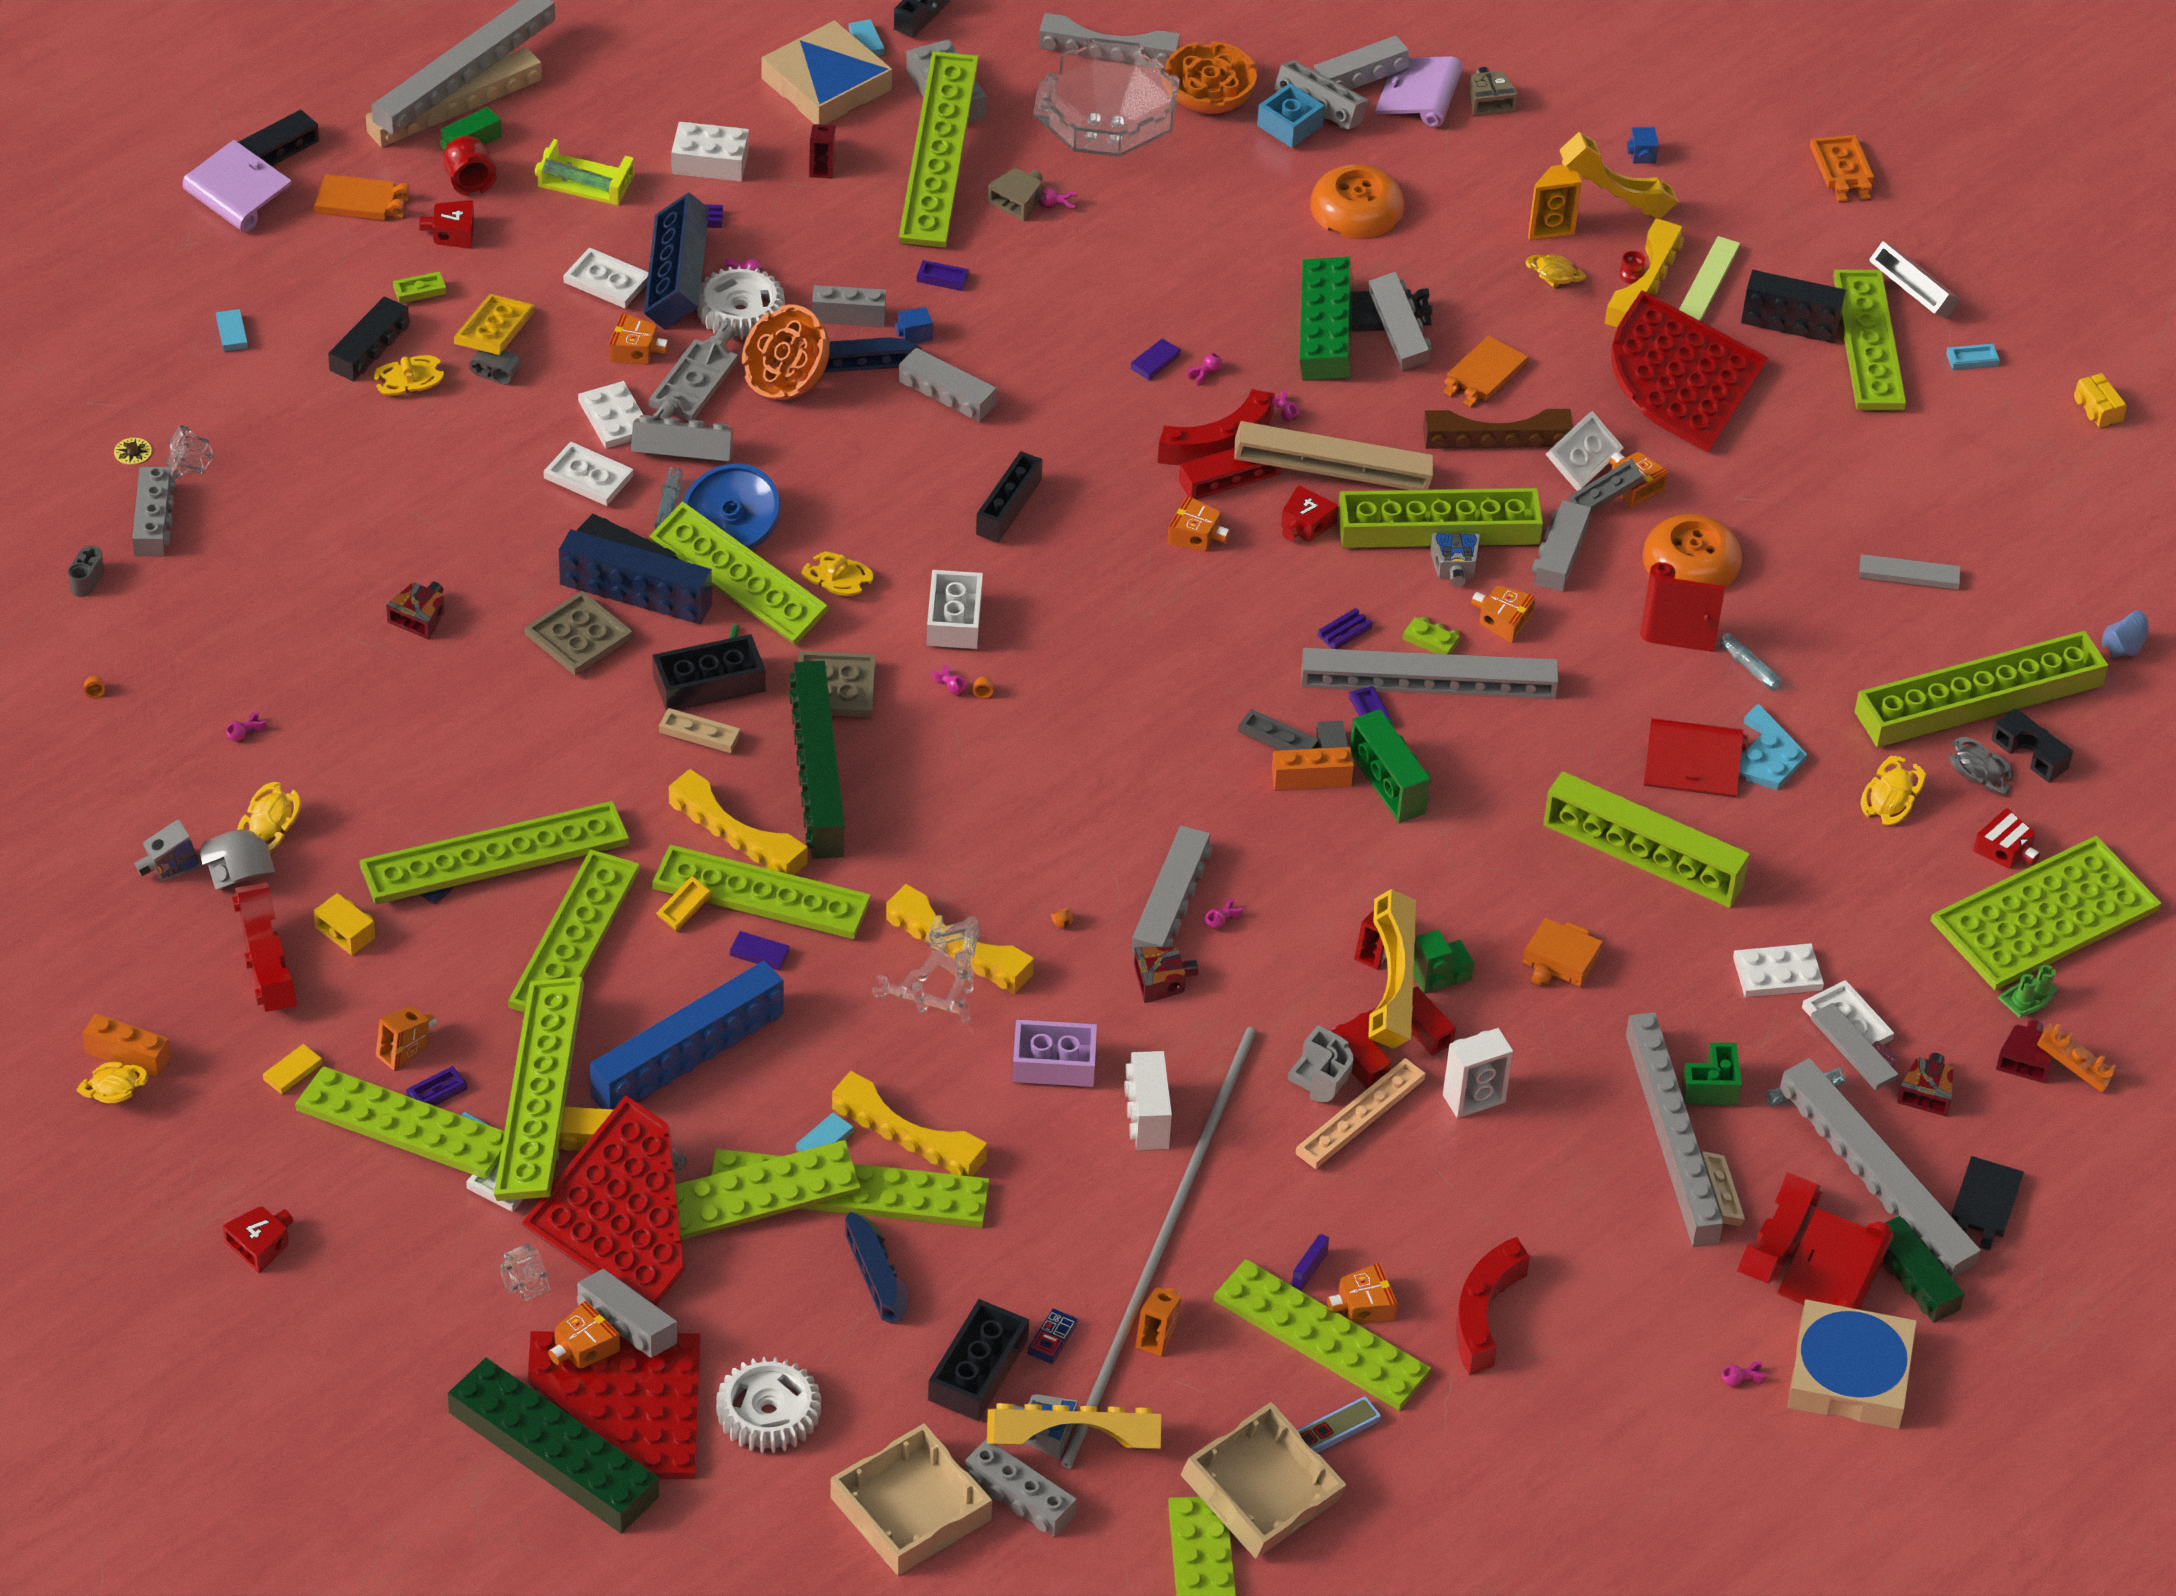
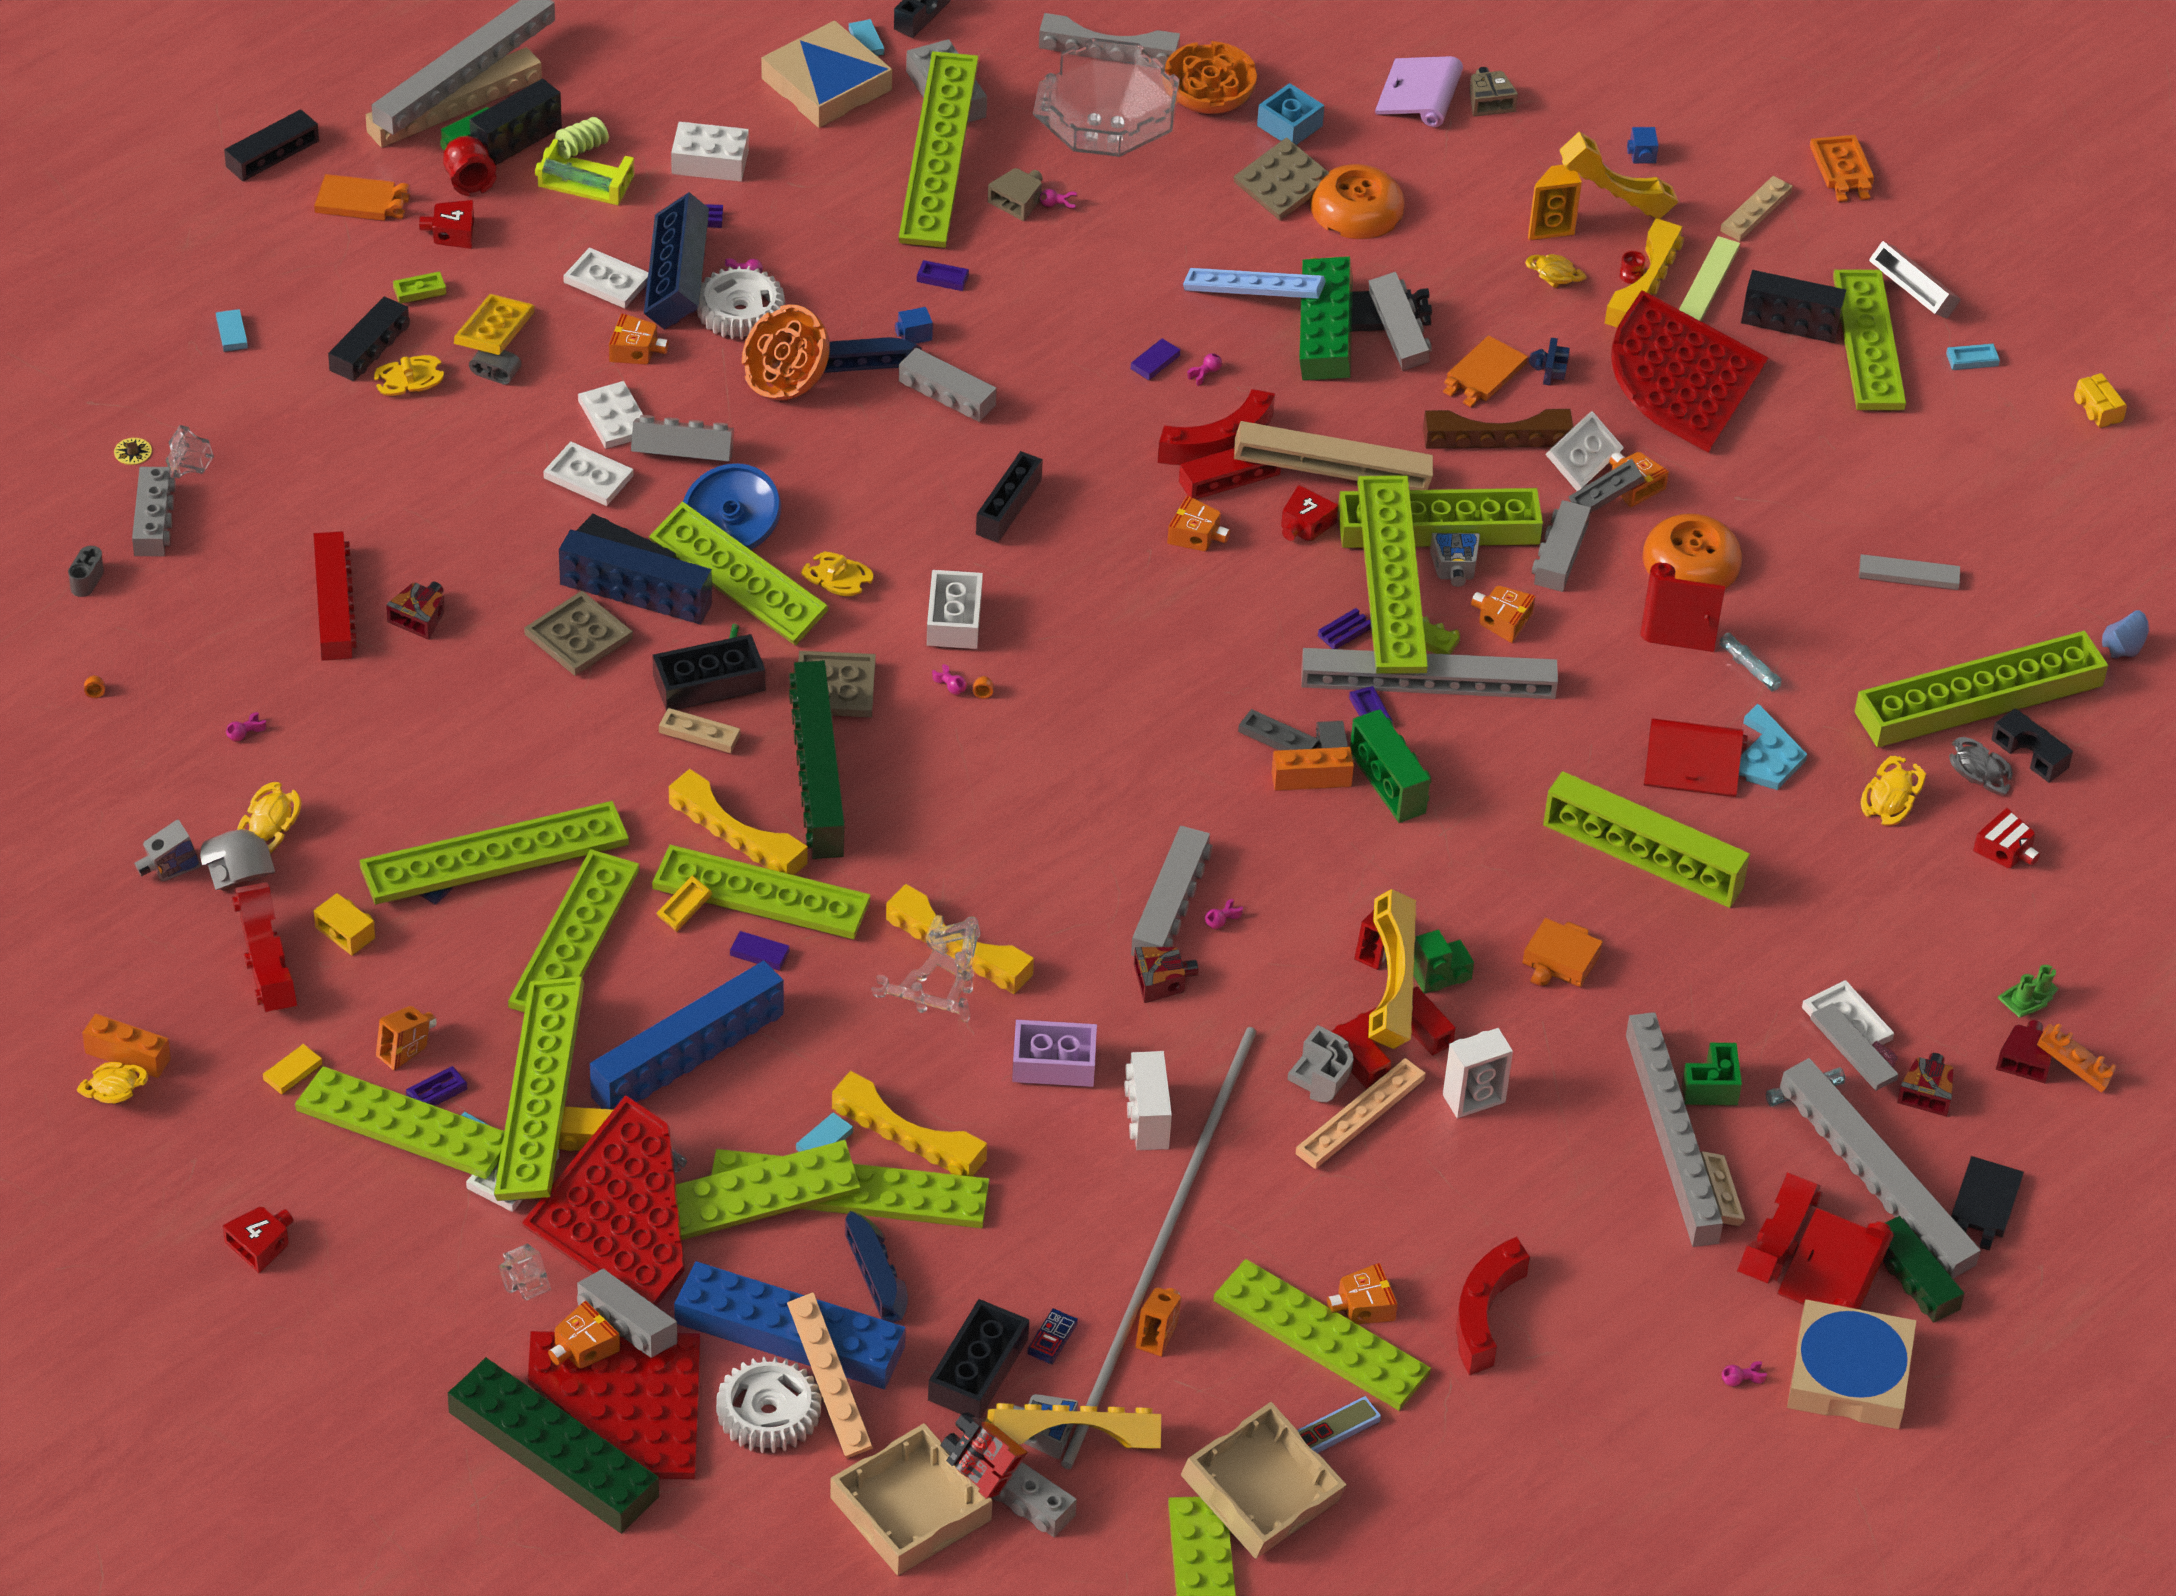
(235, 184): lavender door -> none
(333, 597): none -> red brick
(518, 120): none -> black brick
(581, 137): none -> yellowish green piece
(670, 492): clear light blue pin -> none
(695, 377): light grey plate -> none
(760, 1318): none -> blue brick
(822, 144): dark red torso -> none
(829, 1375): none -> light nougat plate
(849, 305): light grey brick -> none
(983, 1454): none -> hips
(1061, 916): orange hinge -> none
(1254, 283): none -> light blue tile
(1281, 178): none -> dark tan plate
(1289, 409): dark pink arm -> none
(1310, 1262): dark purple tile -> none
(1340, 103): light grey brick -> none
(1366, 63): light grey brick -> none
(1392, 575): none -> lime plate
(1540, 360): none -> dark blue hips
(1756, 208): none -> tan plate
(1778, 970): white plate -> none
(2045, 912): lime plate -> none

